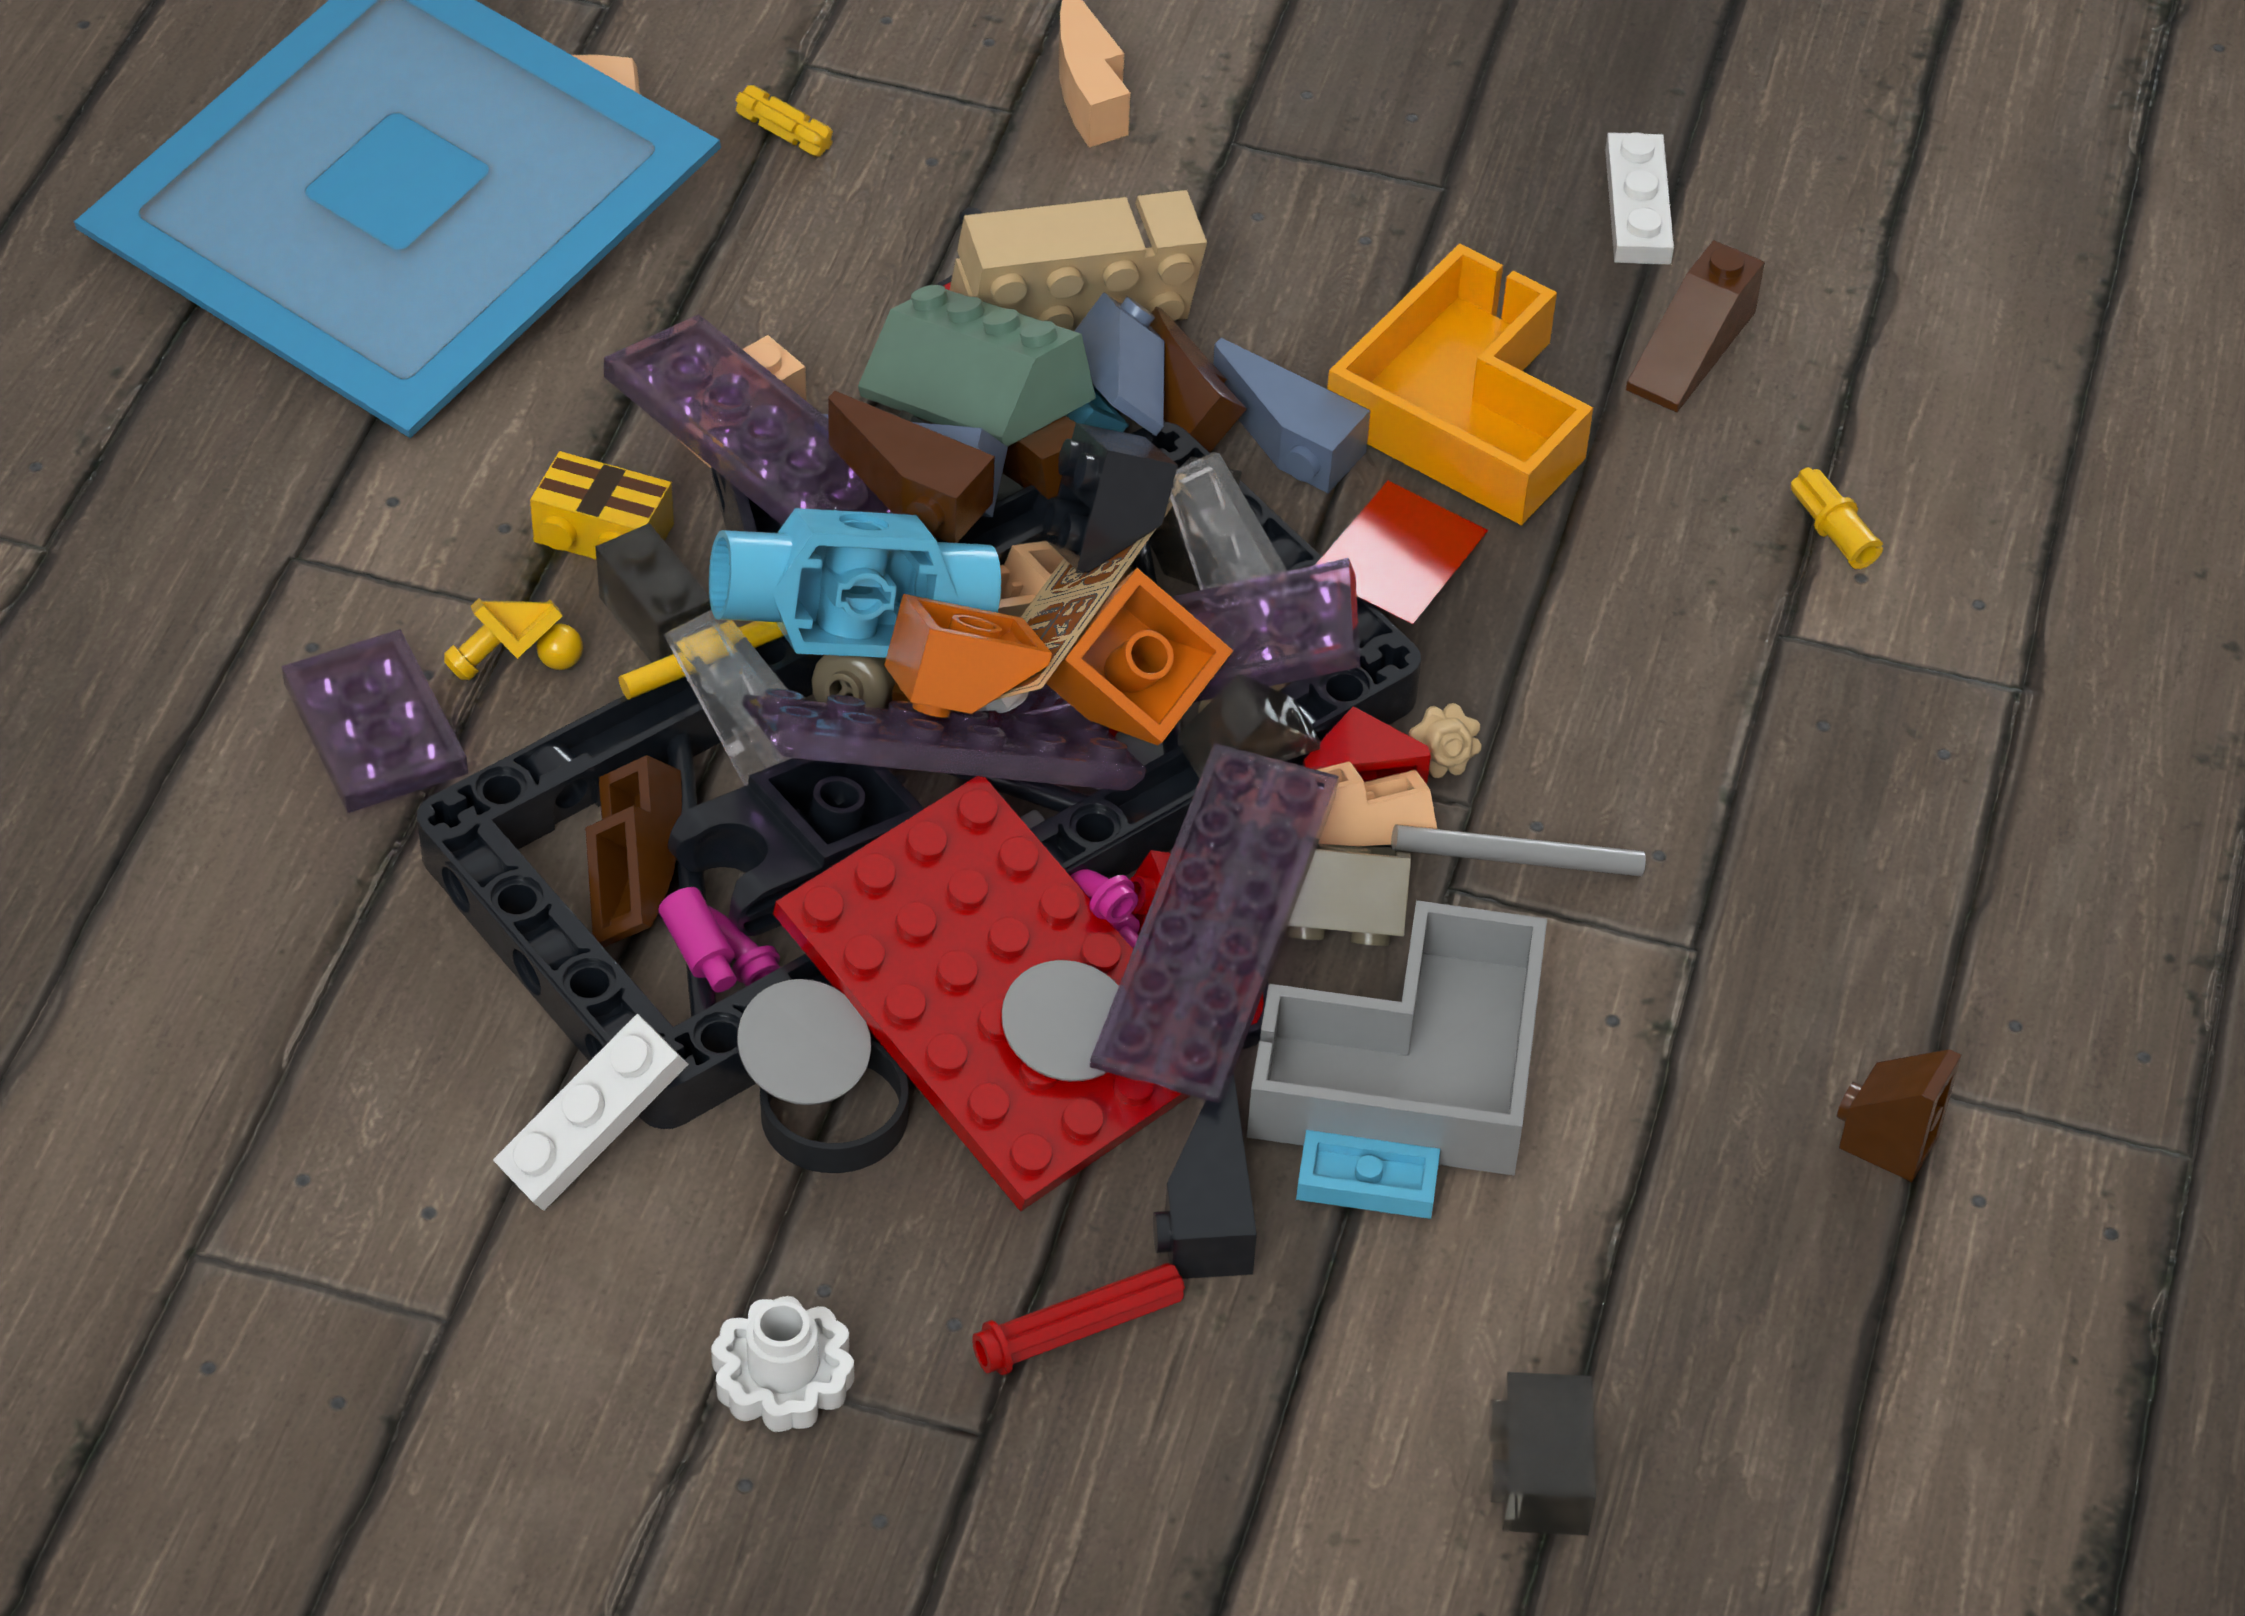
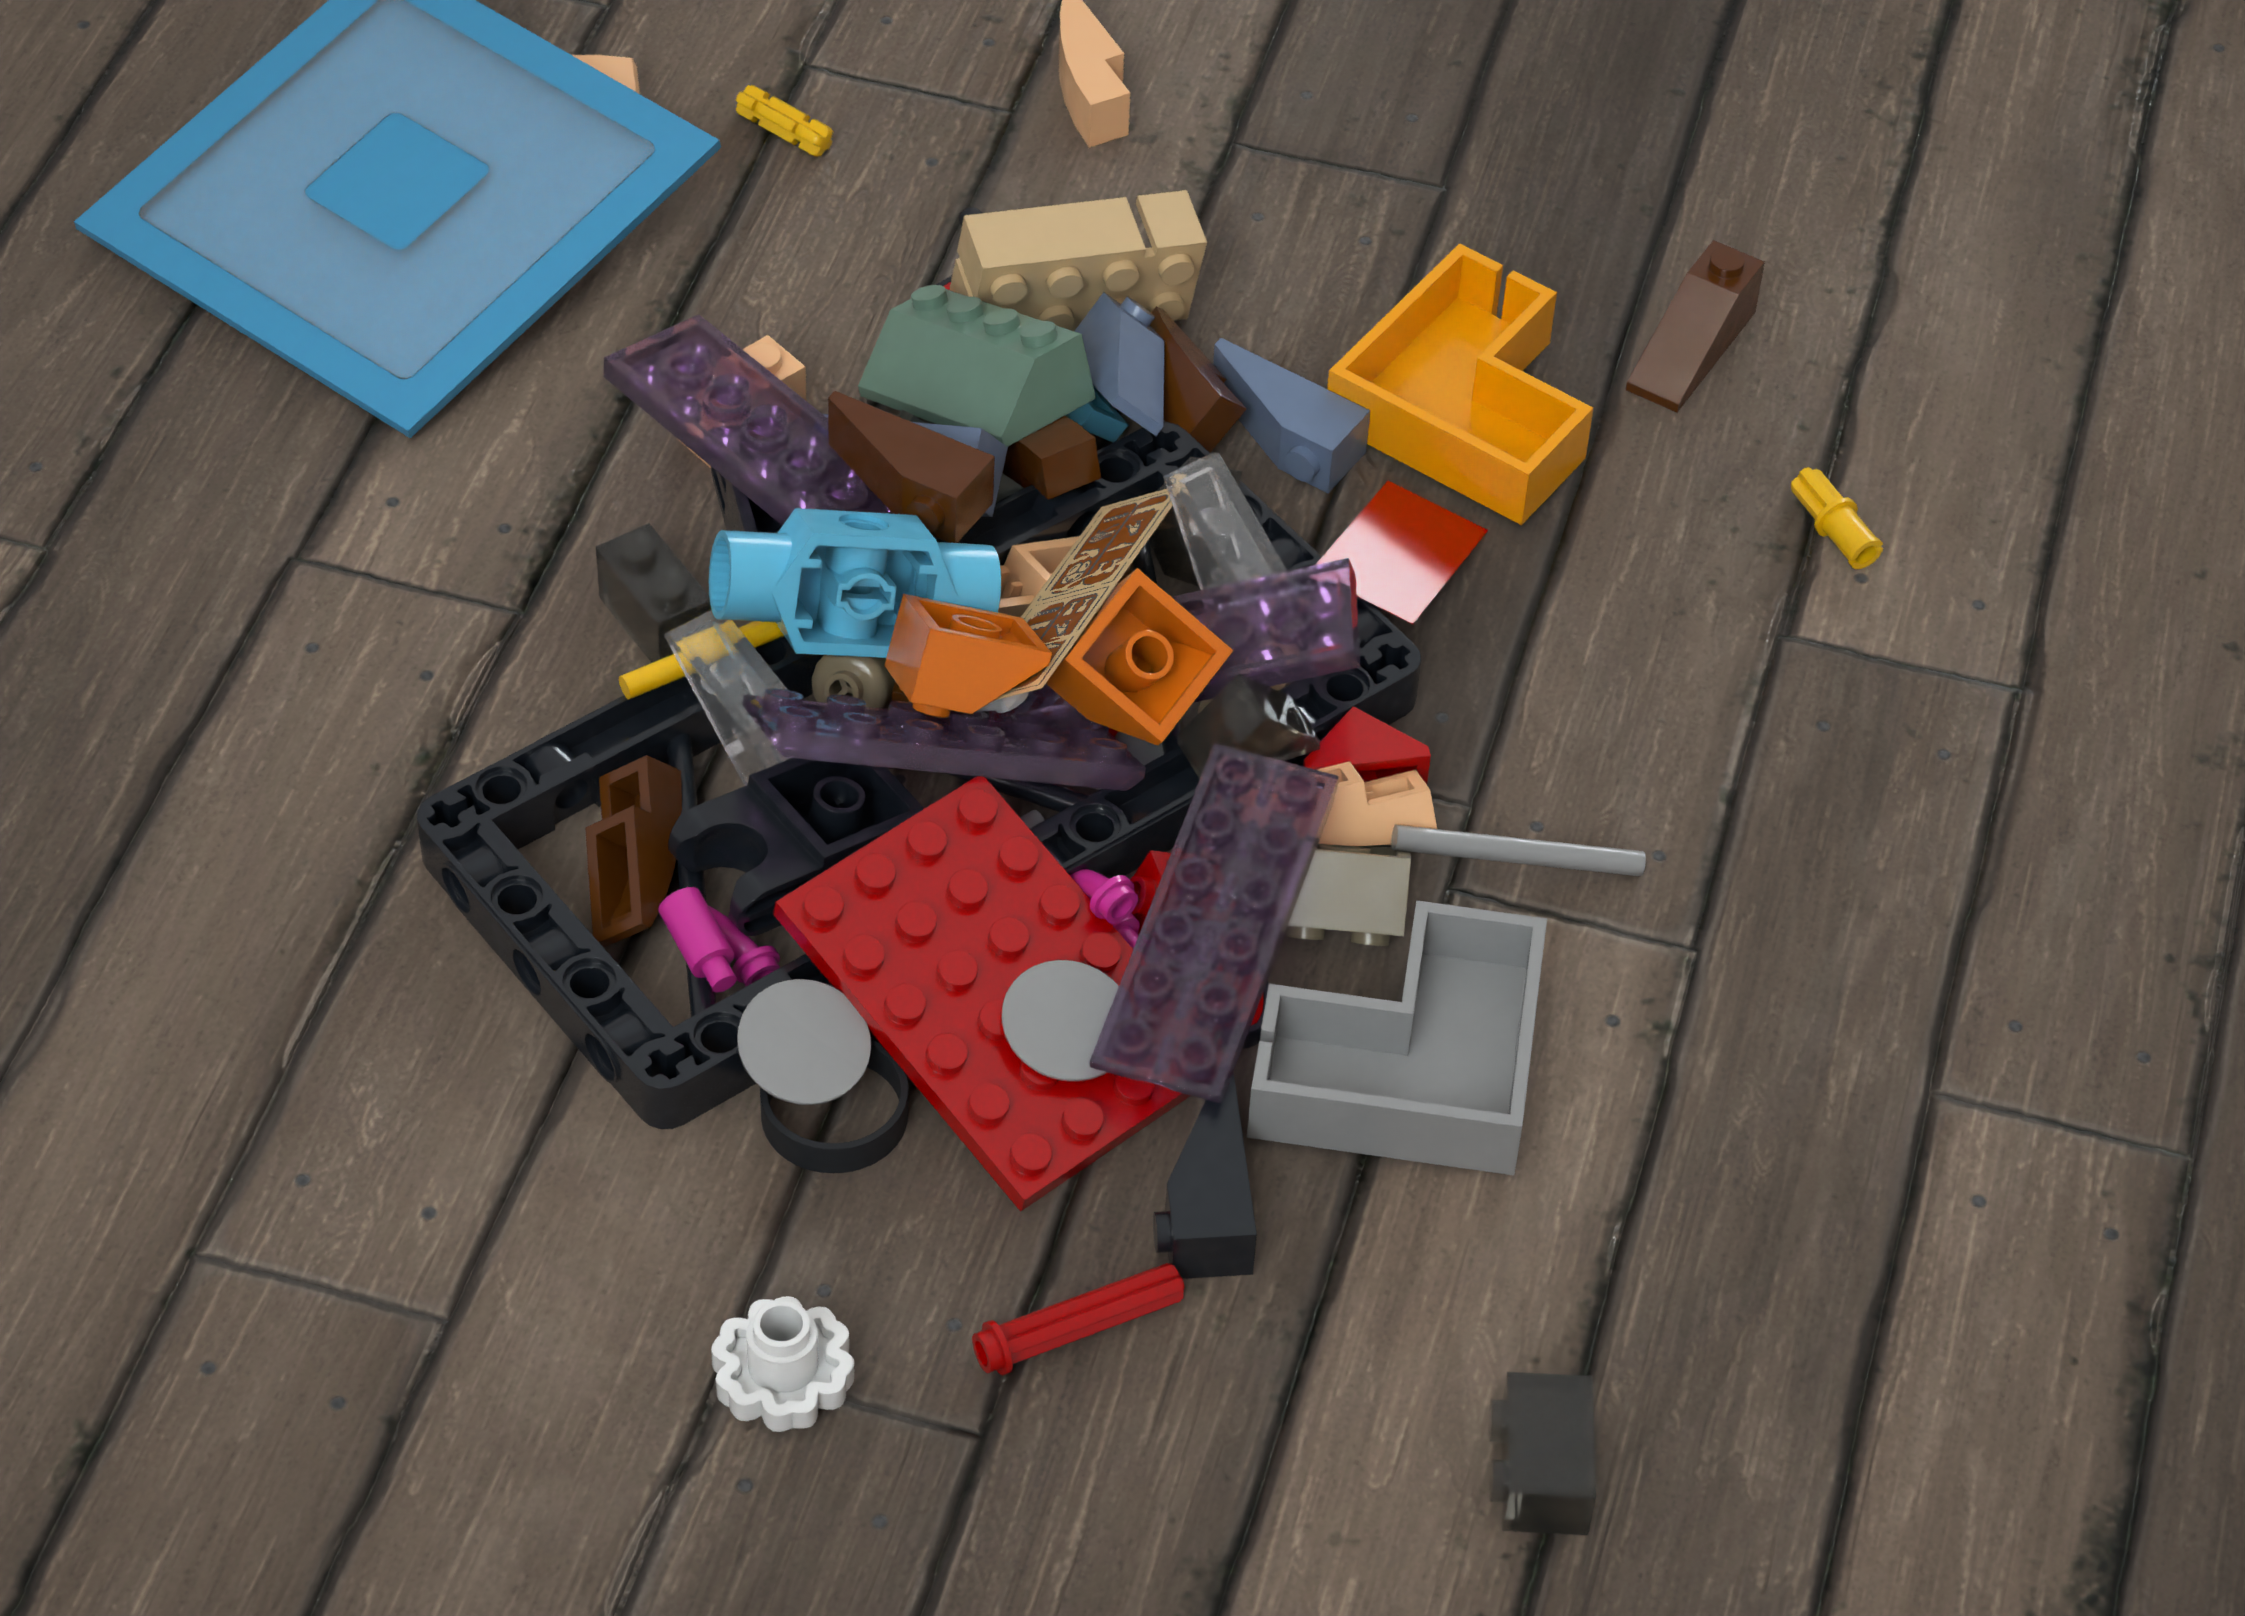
(374, 720): clear purple plate -> none
(517, 628): yellow piece -> none
(590, 1112): white plate -> none
(594, 502): yellow brick -> none
(1108, 495): black slope -> none
(1368, 1174): medium azure plate -> none
(1449, 739): tan plant -> none
(1639, 198): white plate -> none
(1899, 1111): reddish brown slope -> none

